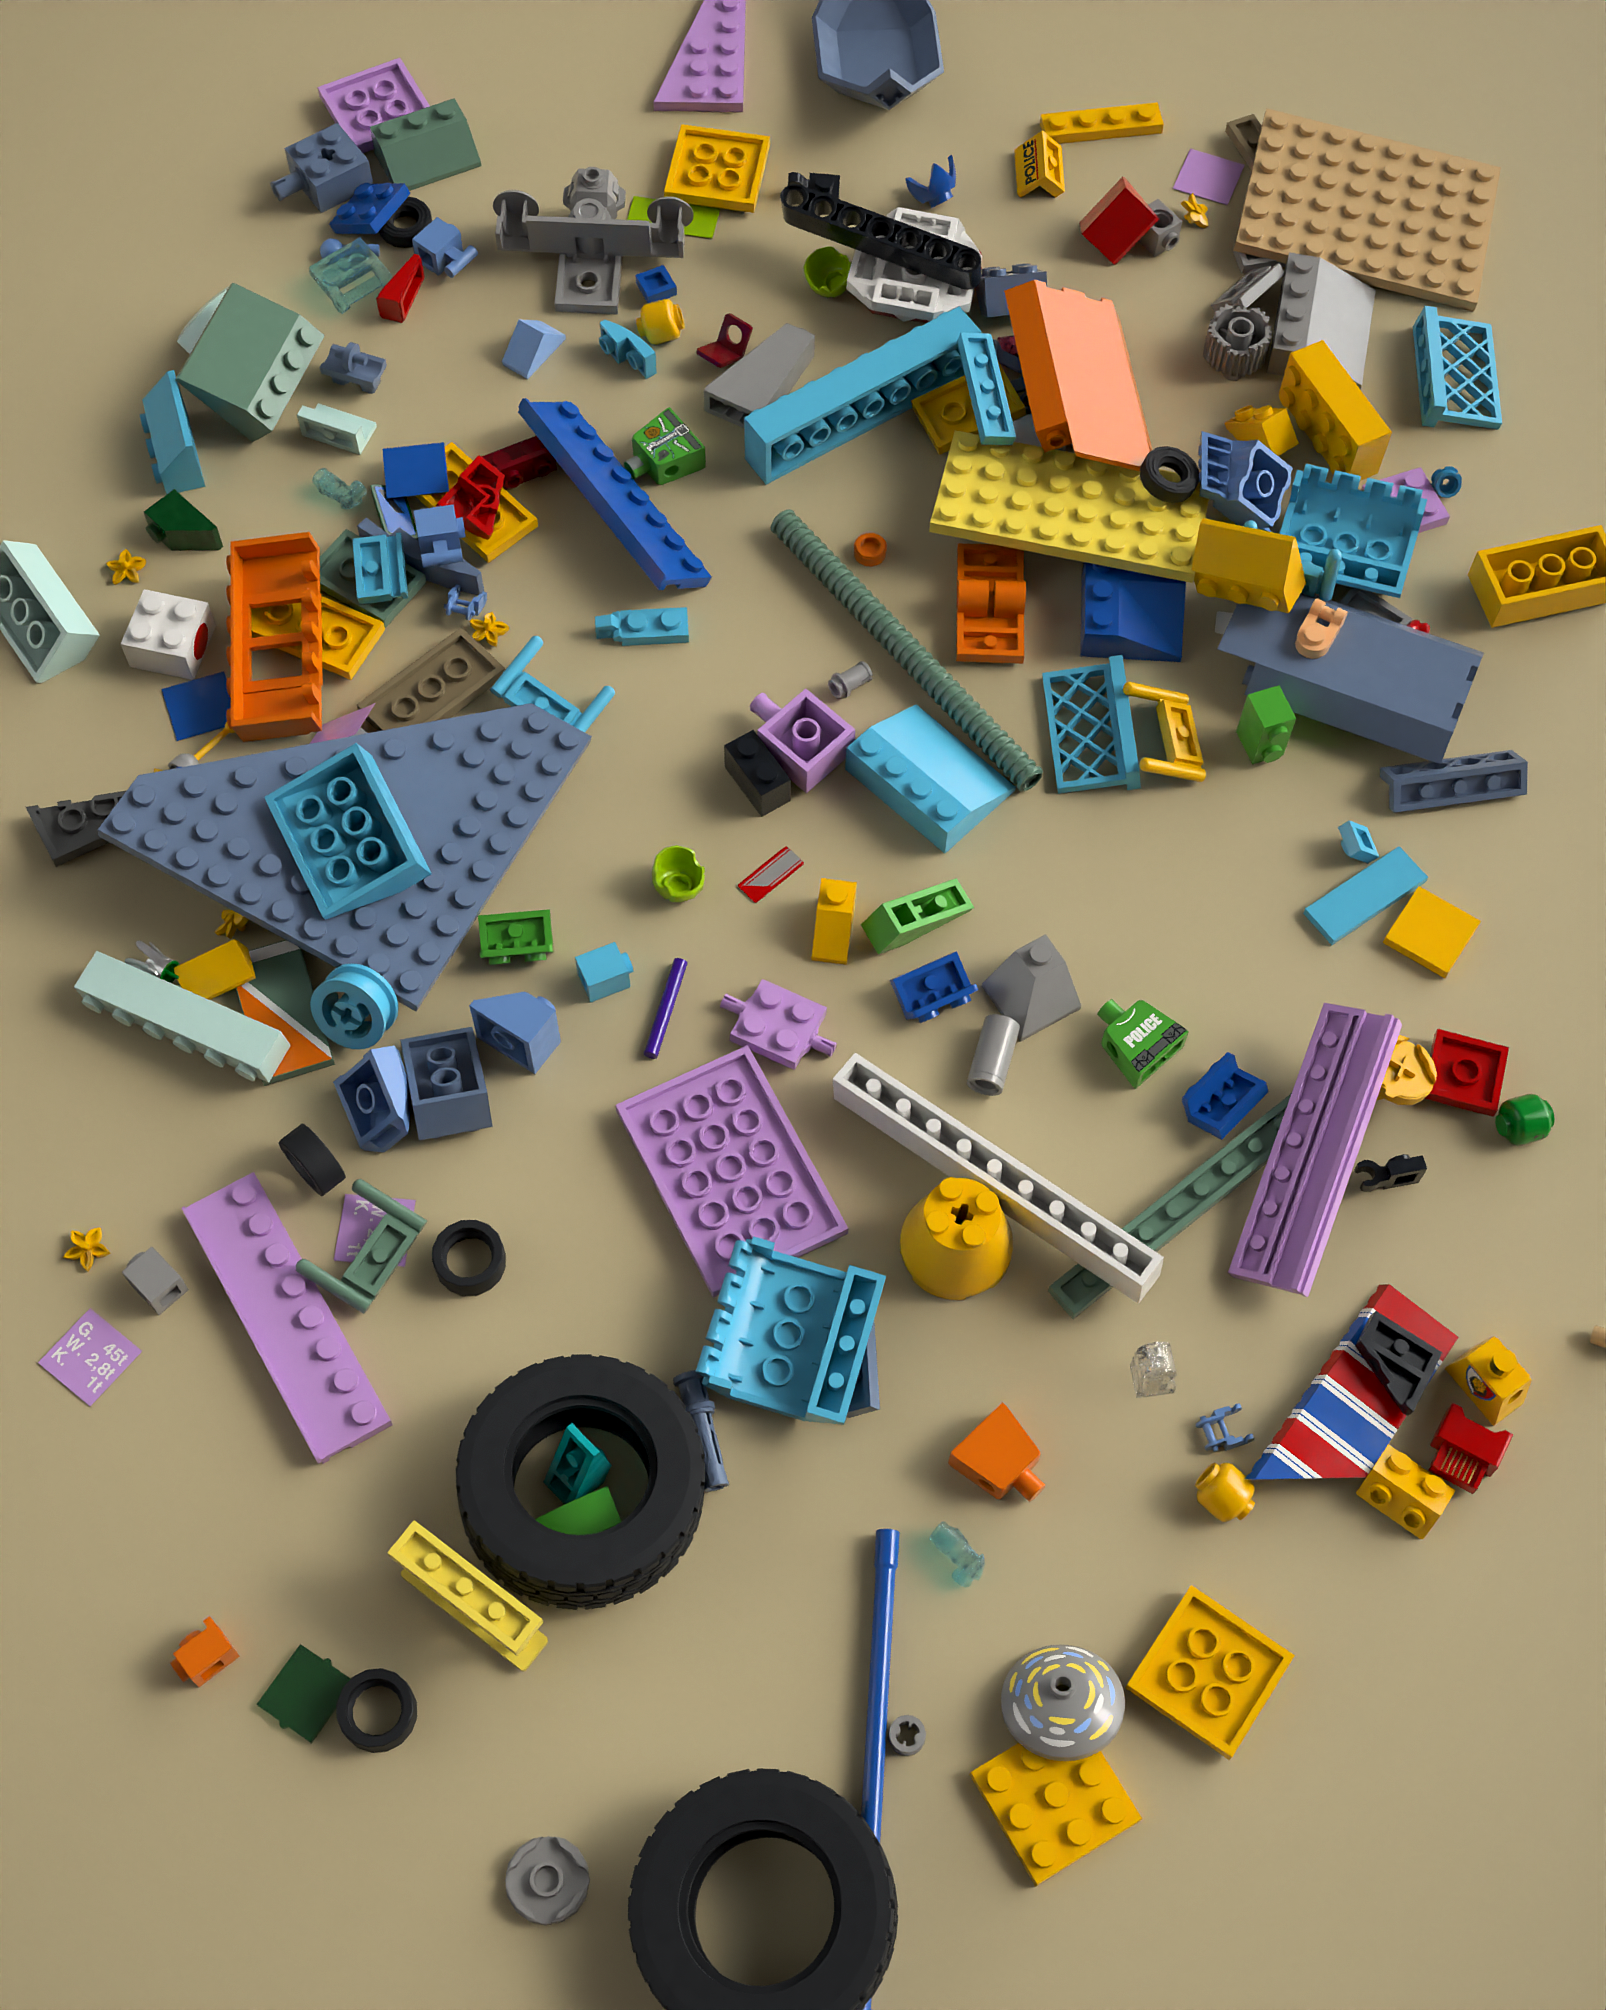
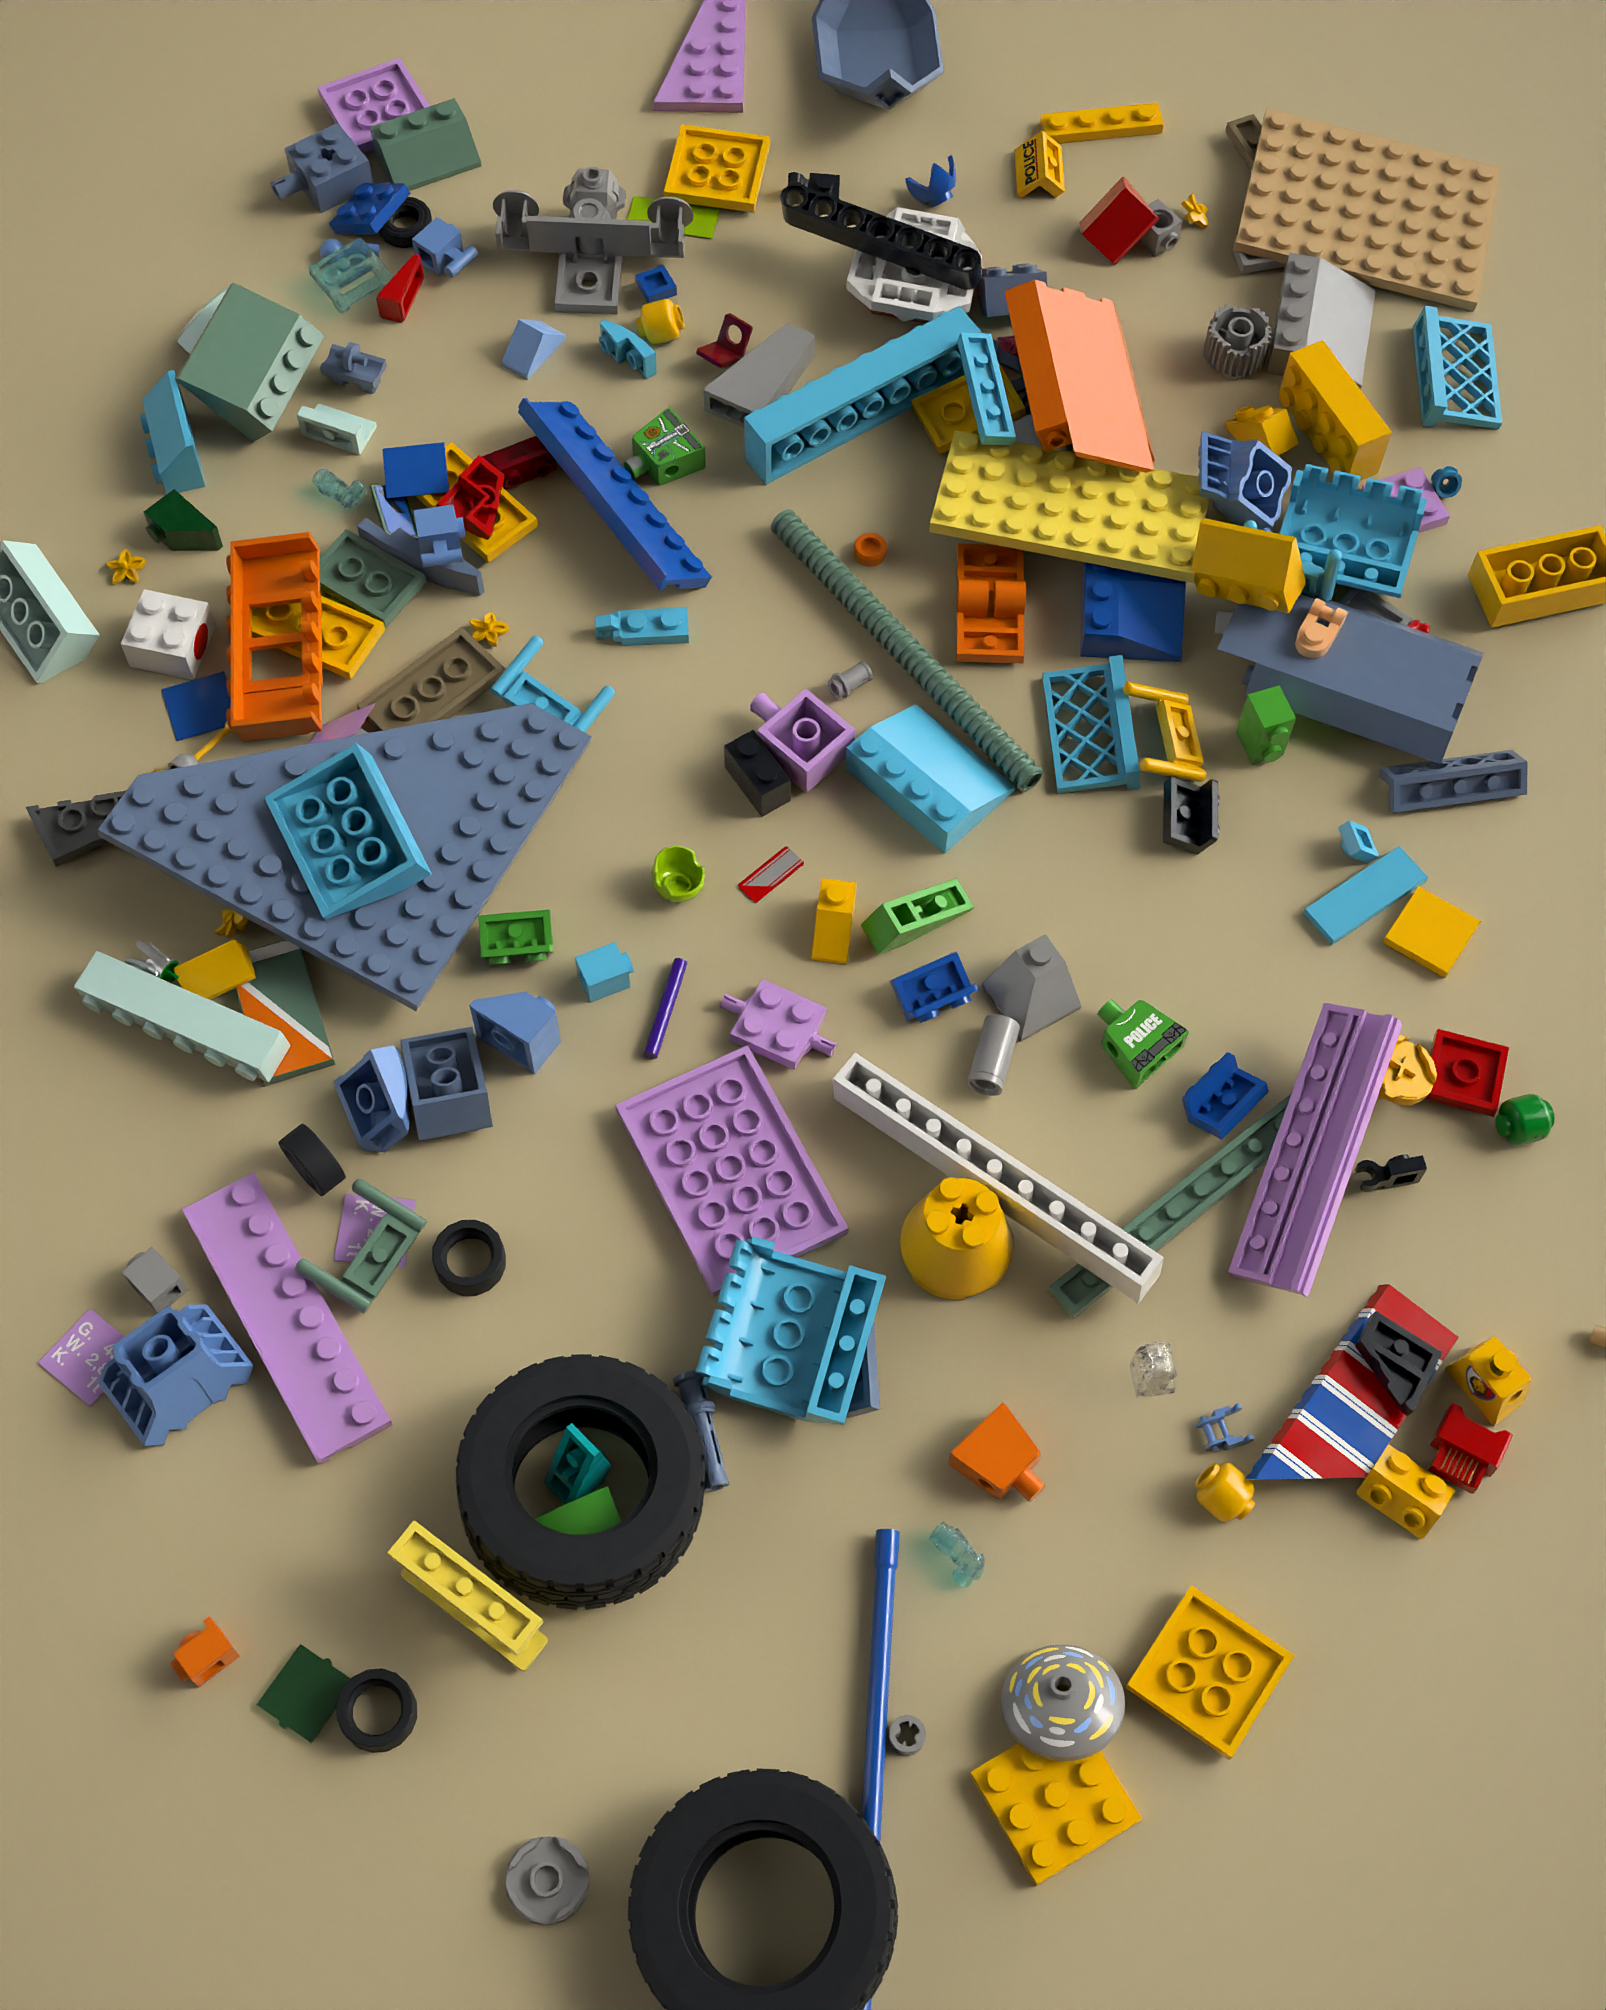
(87, 1247): yellow plant -> none
(172, 1371): none -> medium blue slope
(344, 1017): medium azure wheel -> none
(379, 568): medium azure plate -> none
(474, 607): medium blue piece -> none
(827, 271): lime hair -> none
(1161, 487): black tyre -> none
(1190, 814): none -> black bracket
(1208, 176): lavender sticker -> none
(1249, 287): light grey plate -> none

